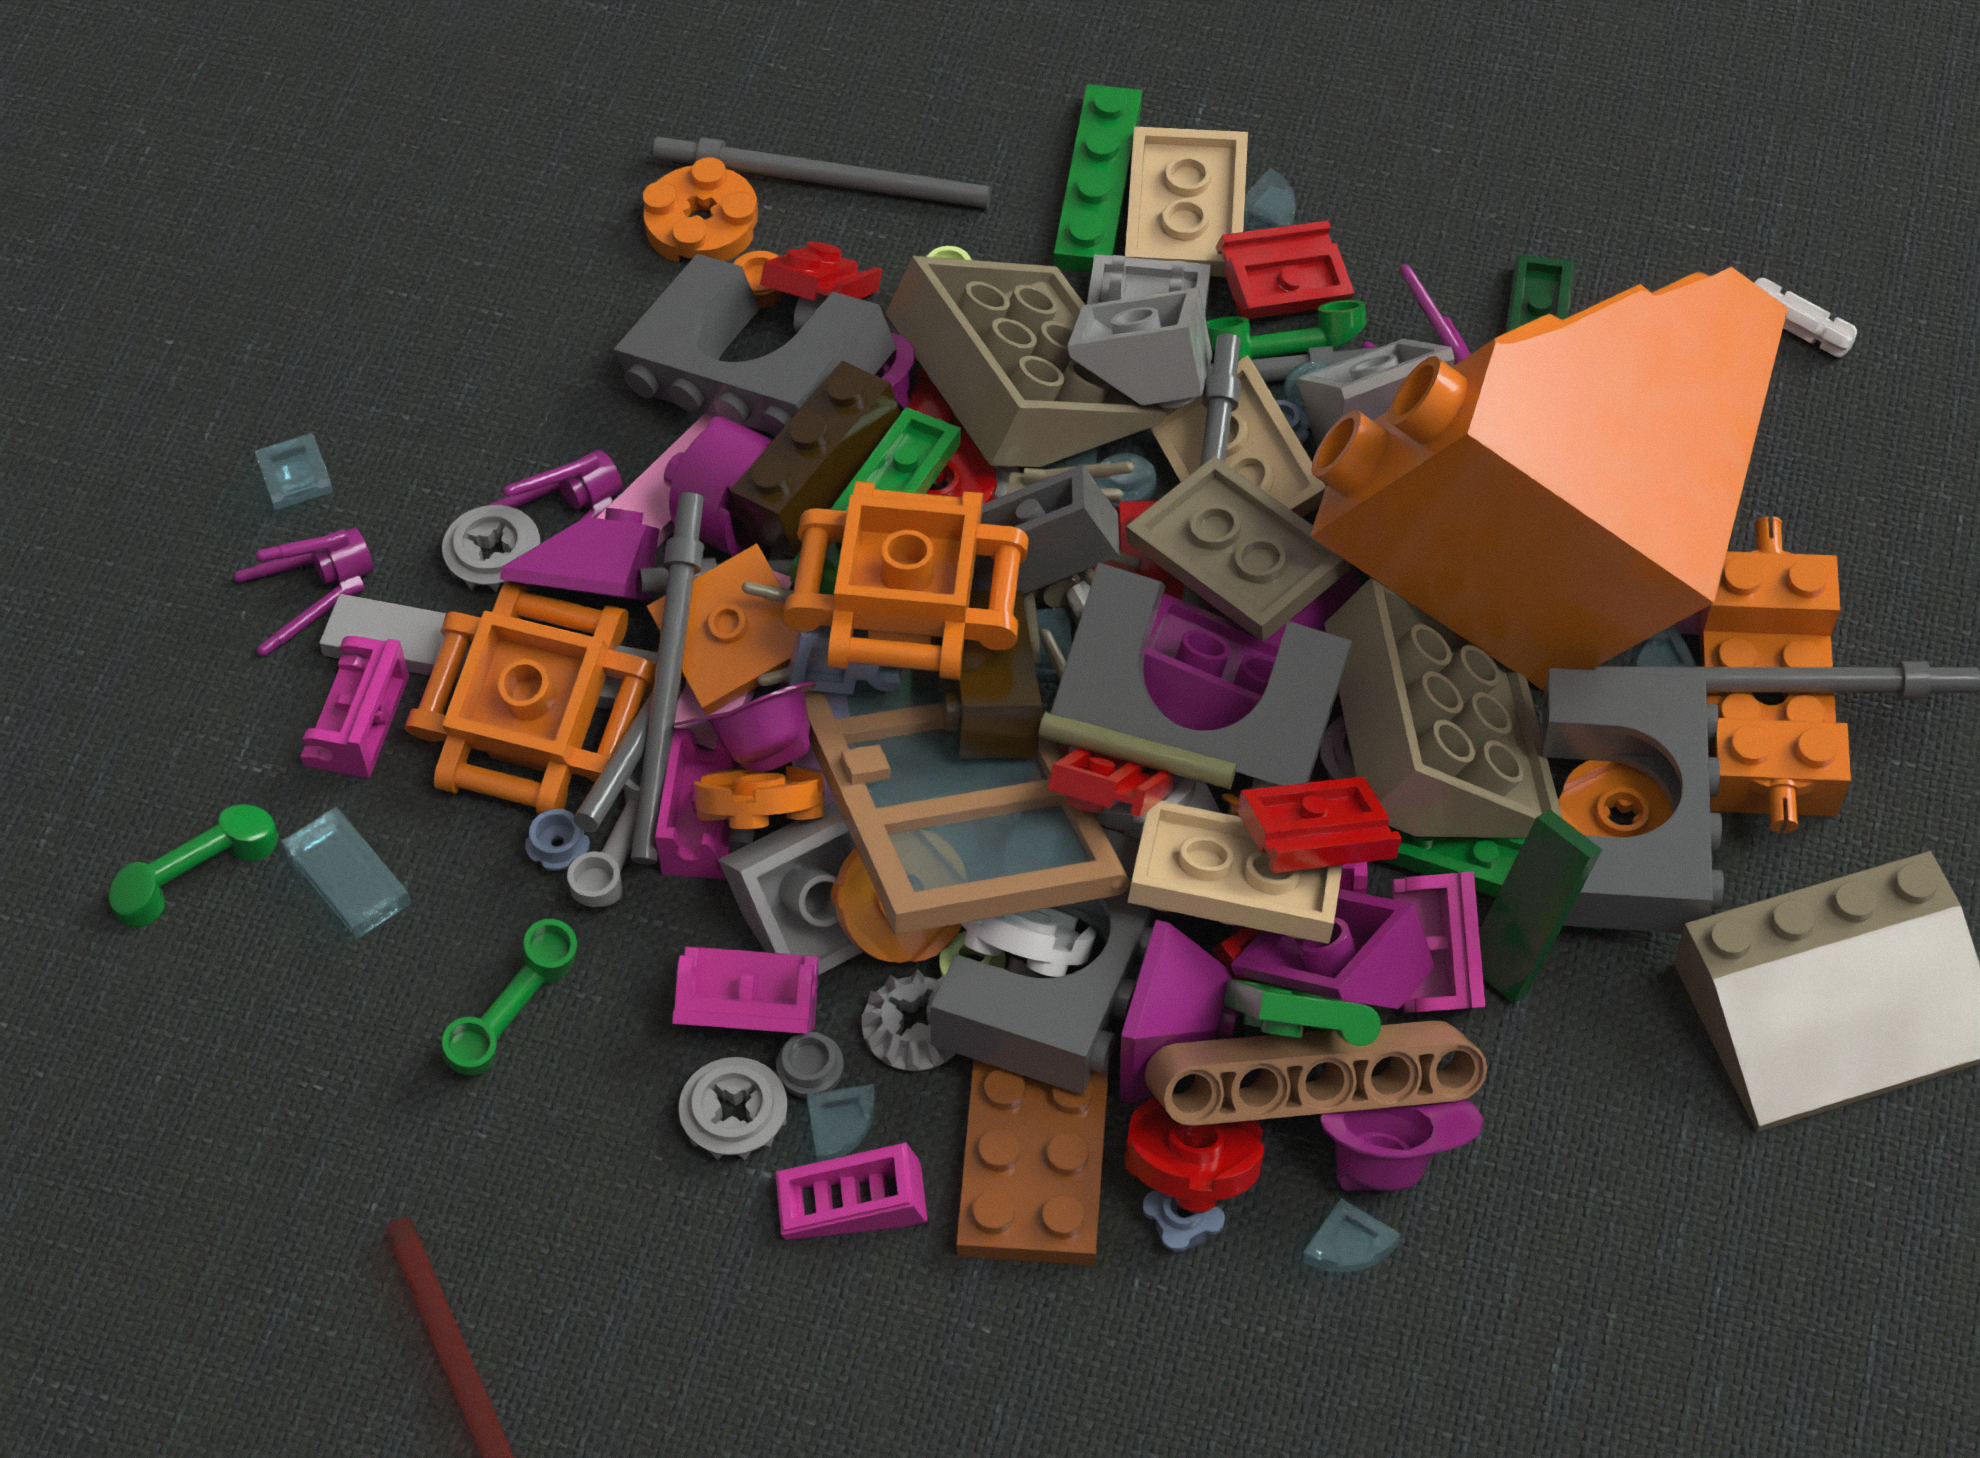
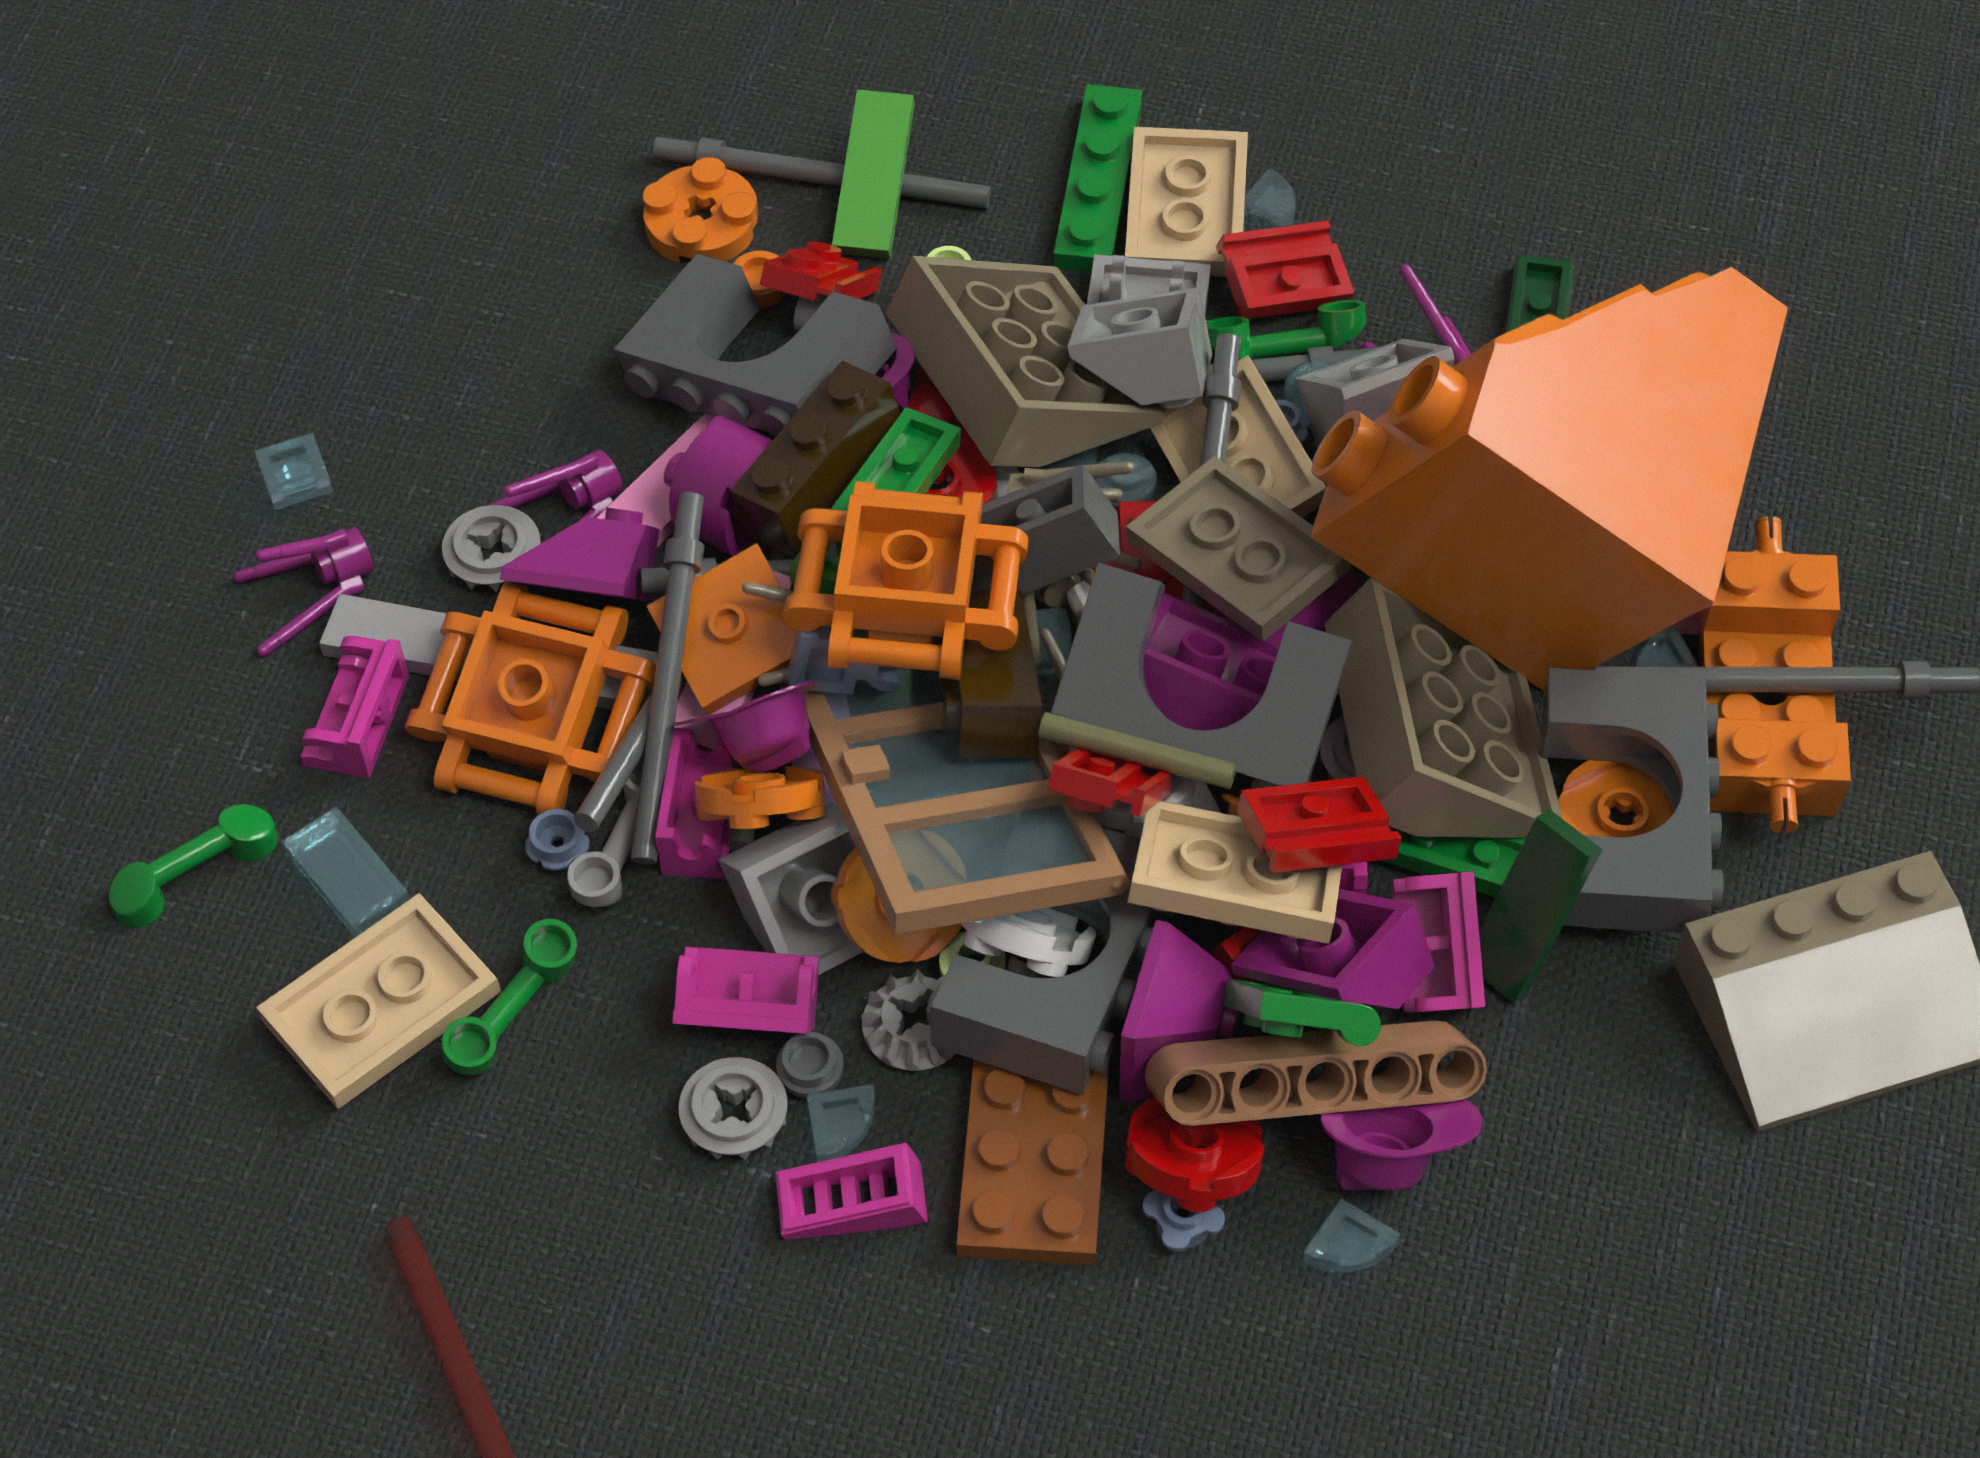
(378, 1000): none -> tan plate
(873, 174): none -> bright green tile
(1812, 322): white axle -> none

